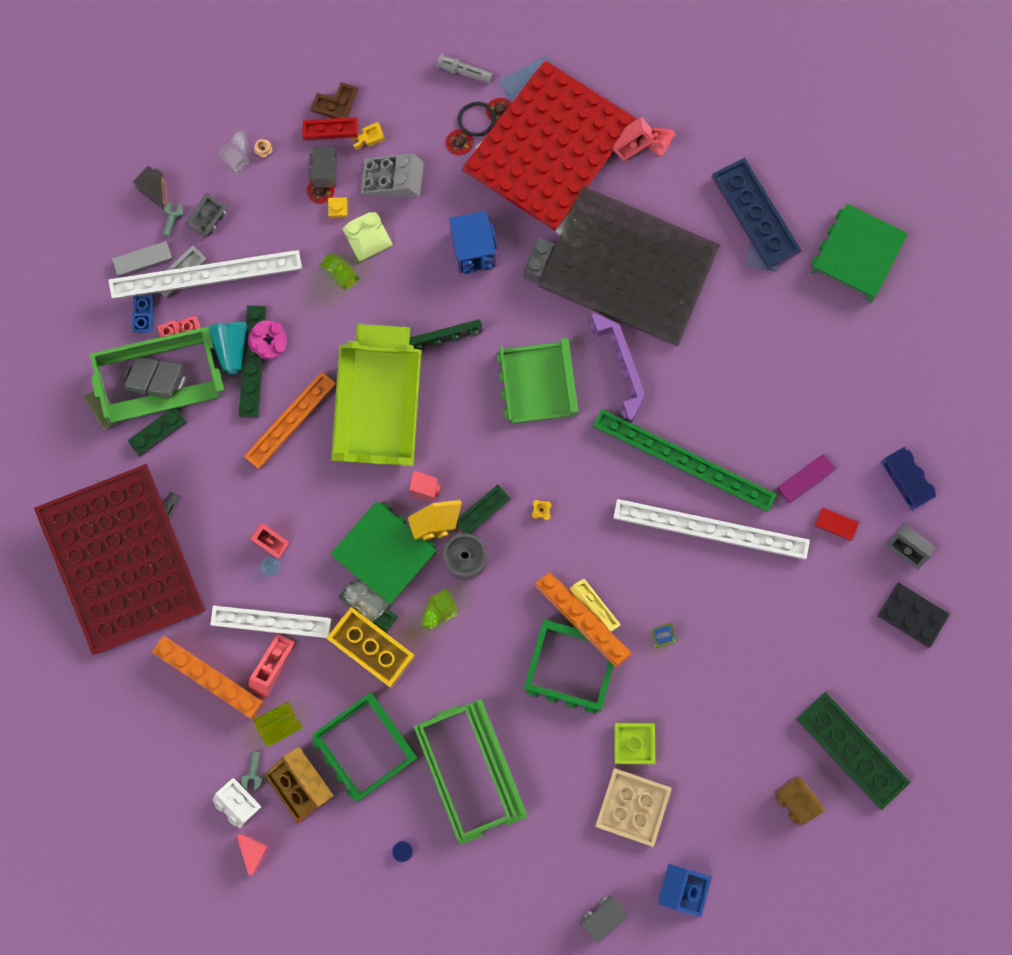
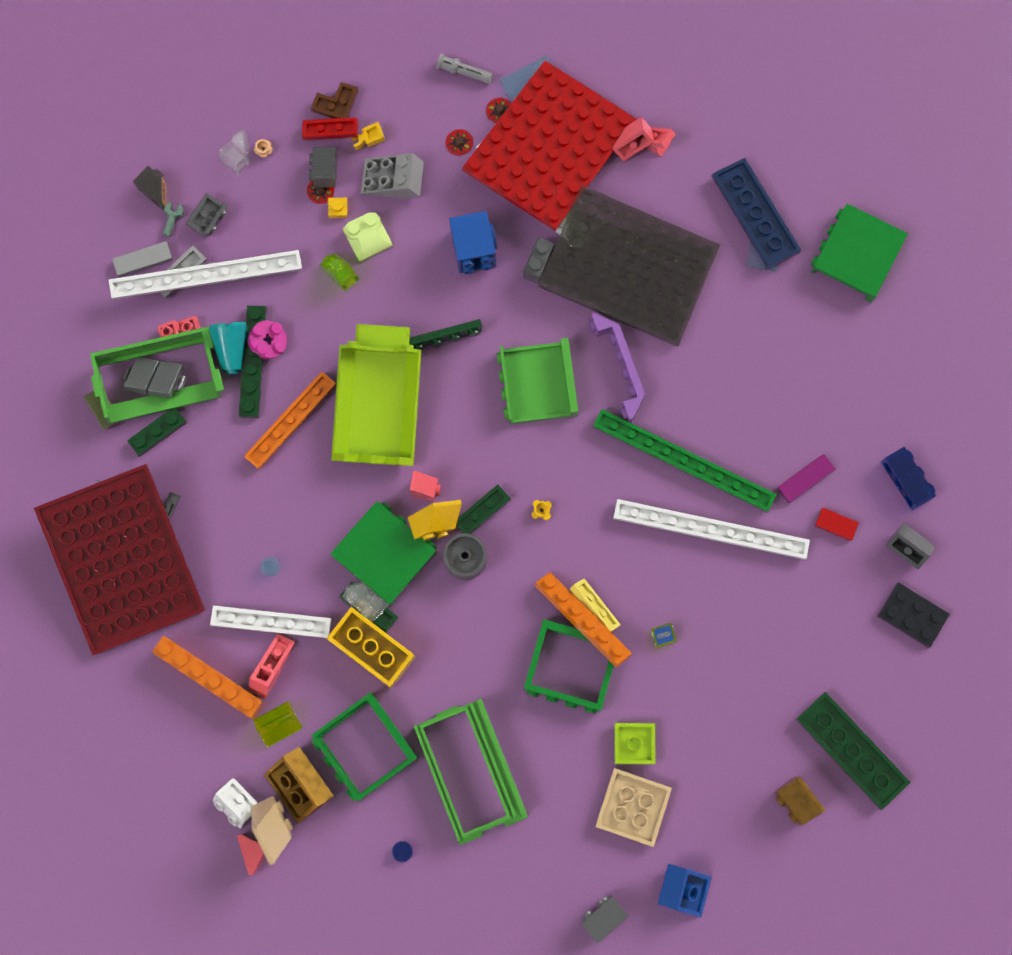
(143, 314): blue slope -> none
(253, 773): sand green bar -> none
(269, 540): coral slope -> none
(271, 827): none -> tan slope
(439, 607): clear neon green slope -> none
(475, 104): black piece -> none

